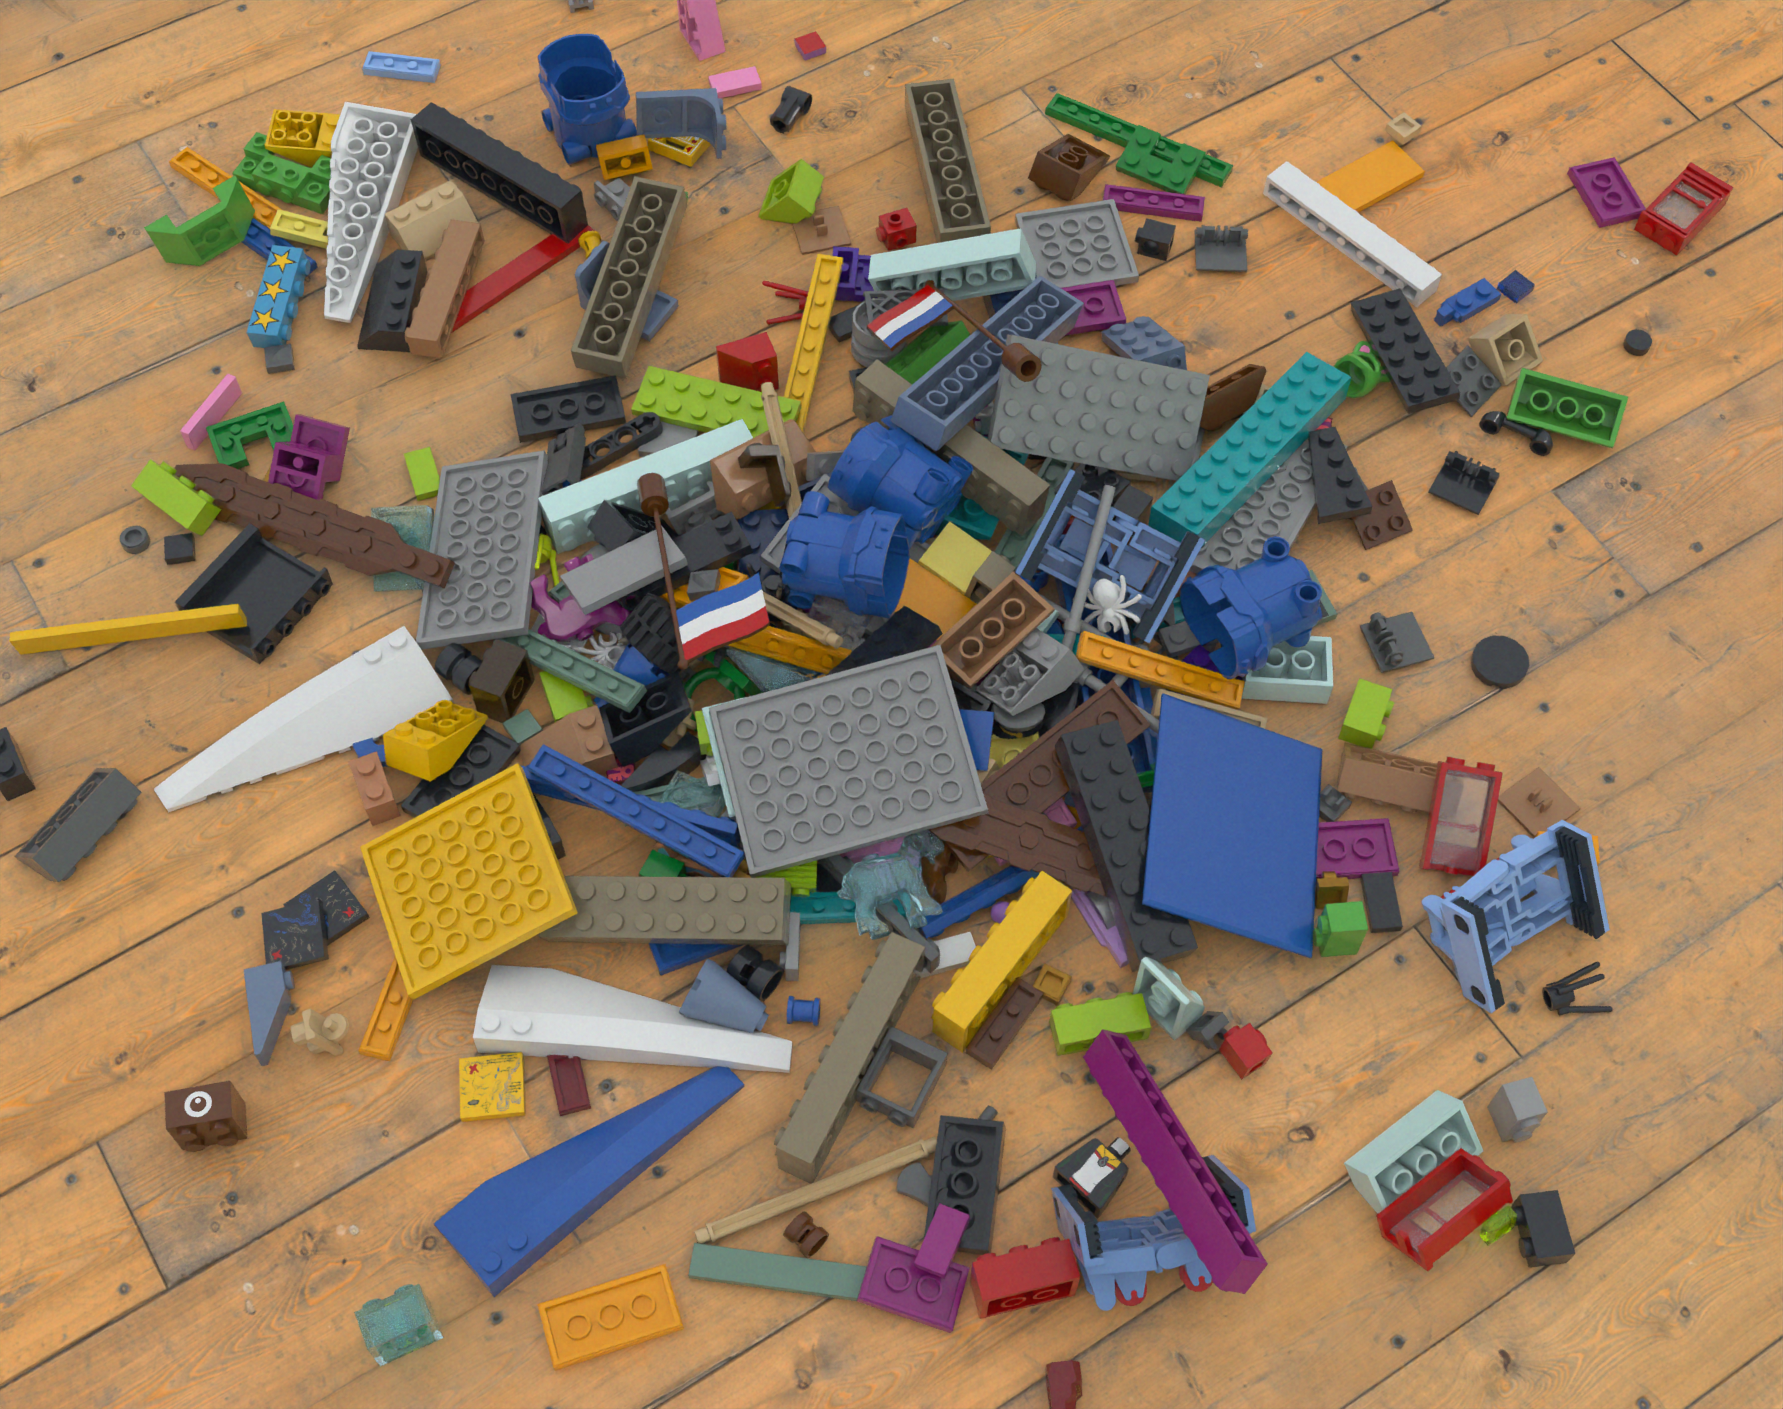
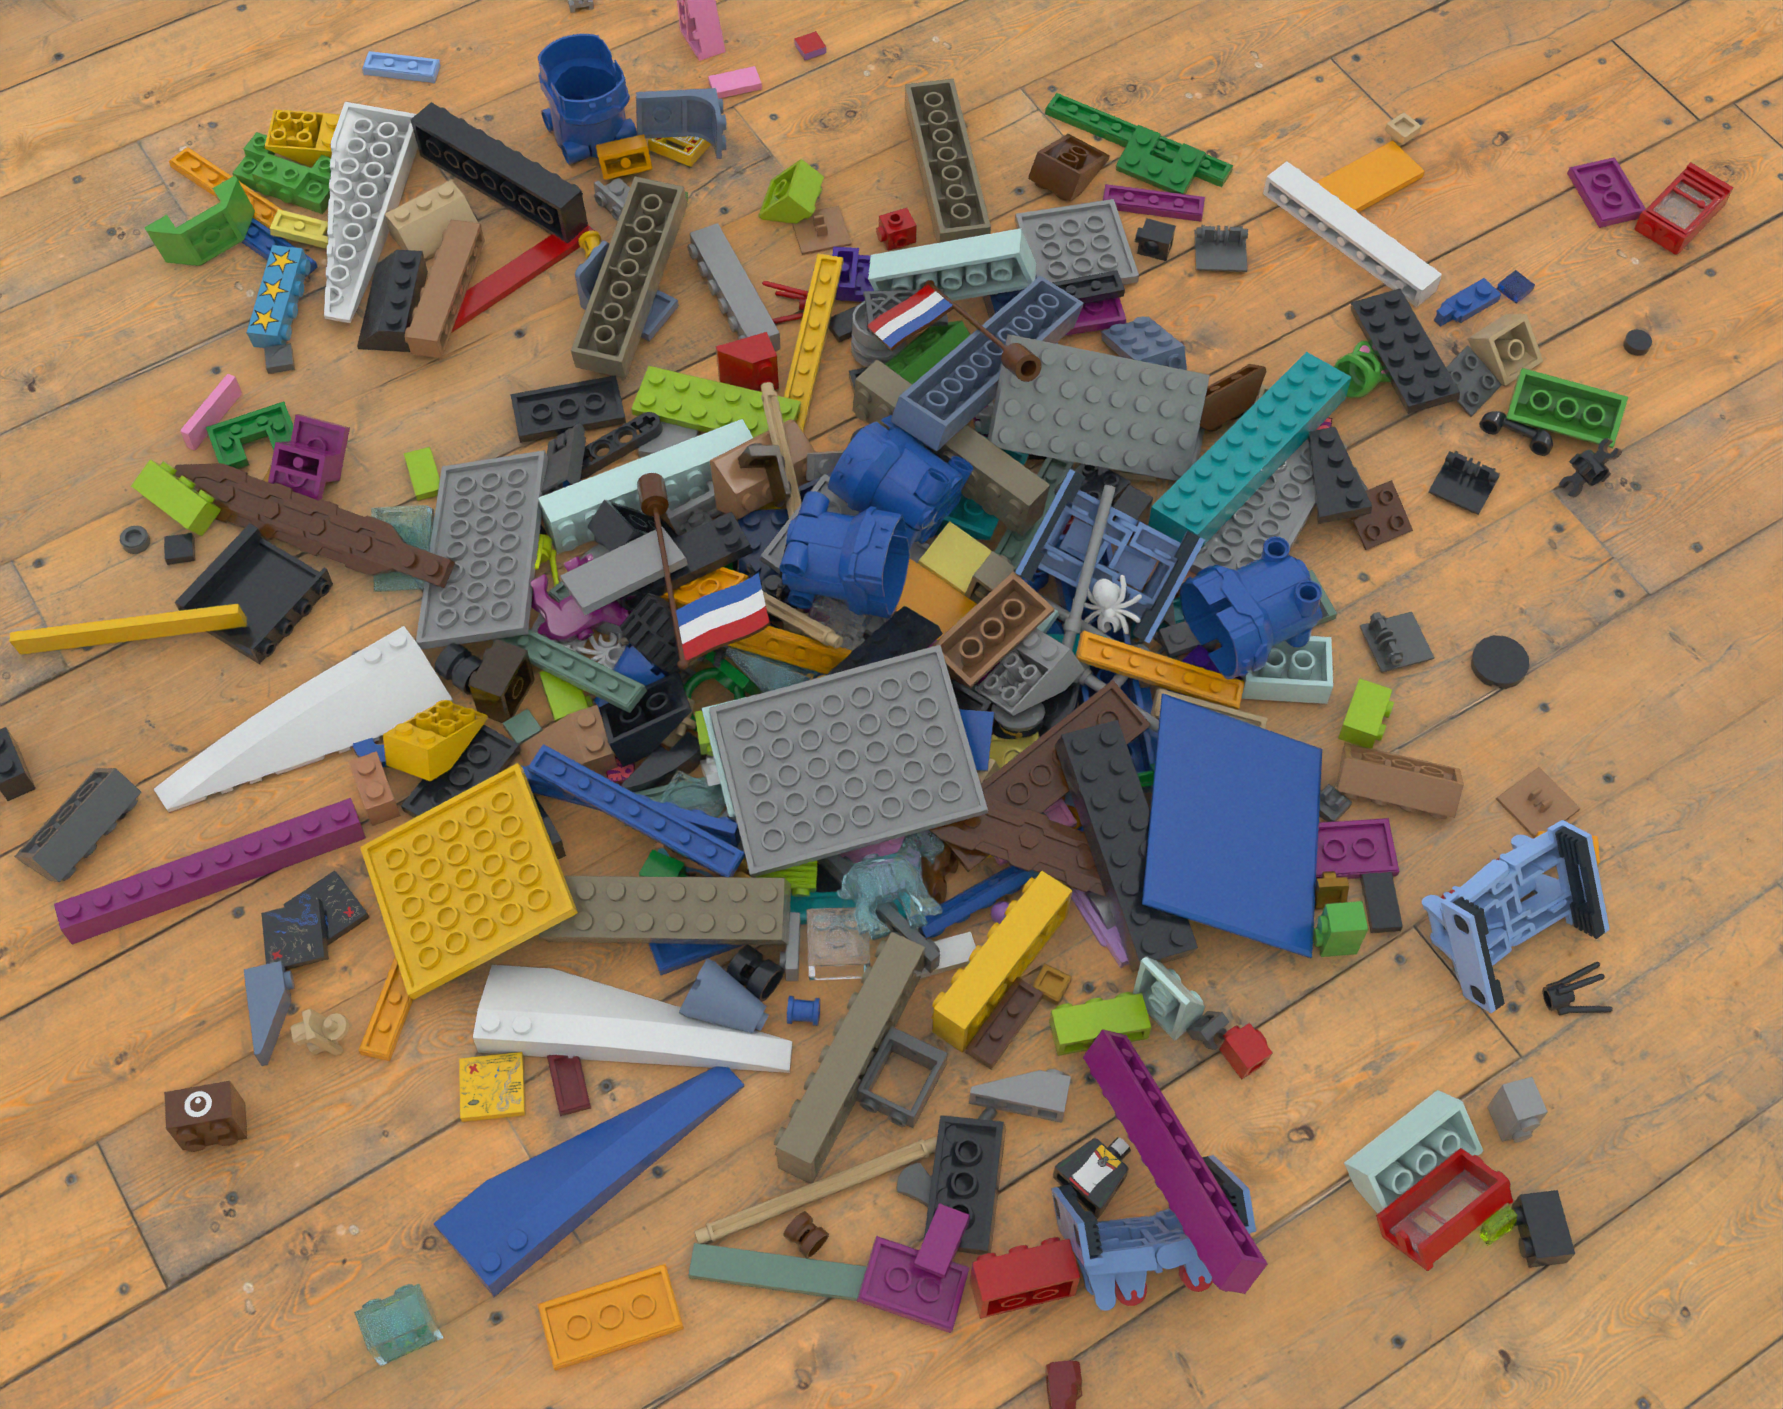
(209, 871): none -> magenta brick
(703, 583): dark grey tile -> none
(731, 284): none -> light grey brick
(792, 105): black piece -> none
(835, 945): none -> clear brick
(1029, 1094): none -> light grey slope
(1094, 287): none -> black plate
(1461, 817): clear door -> none
(1590, 467): none -> black pin

